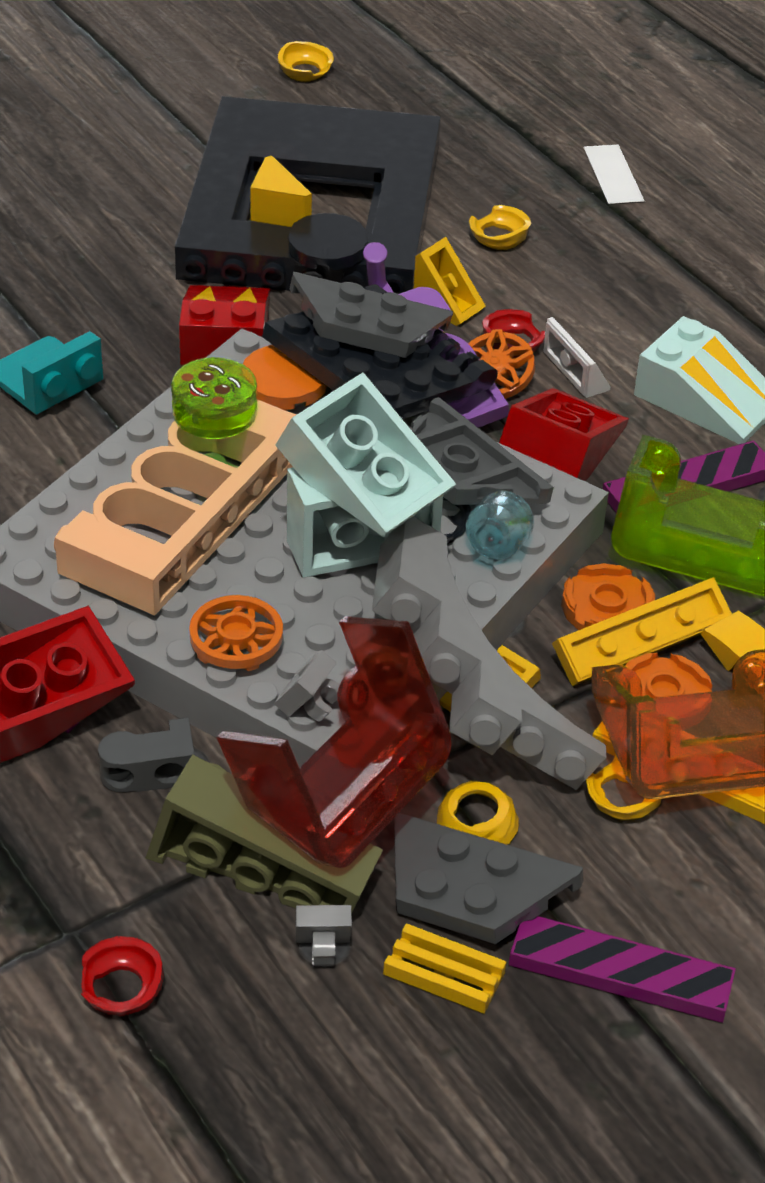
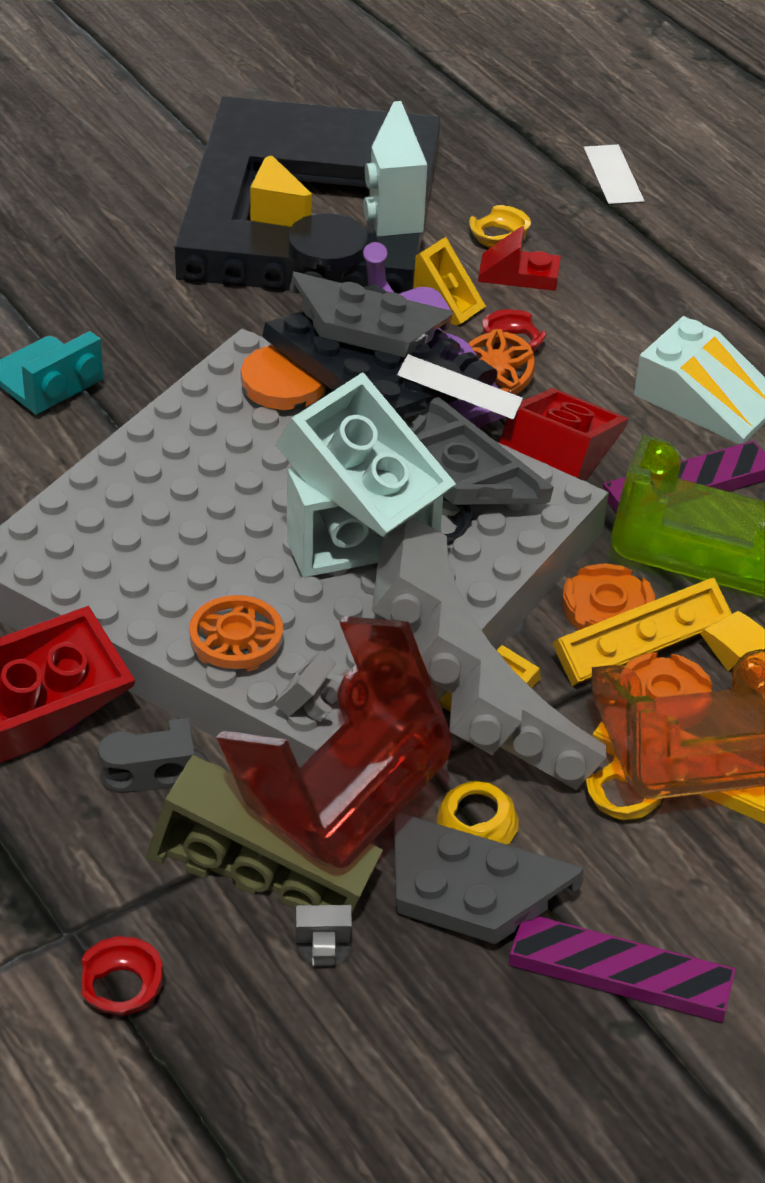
(149, 573): light nougat fence -> none
(214, 397): clear neon green head -> none
(215, 314): red slope -> none
(304, 53): yellow piece -> none
(396, 178): none -> light aqua slope
(448, 961): yellow tile -> none
(460, 386): none -> white sticker
(499, 525): clear light blue head -> none
(511, 266): none -> red slope
(573, 360): white slope -> none

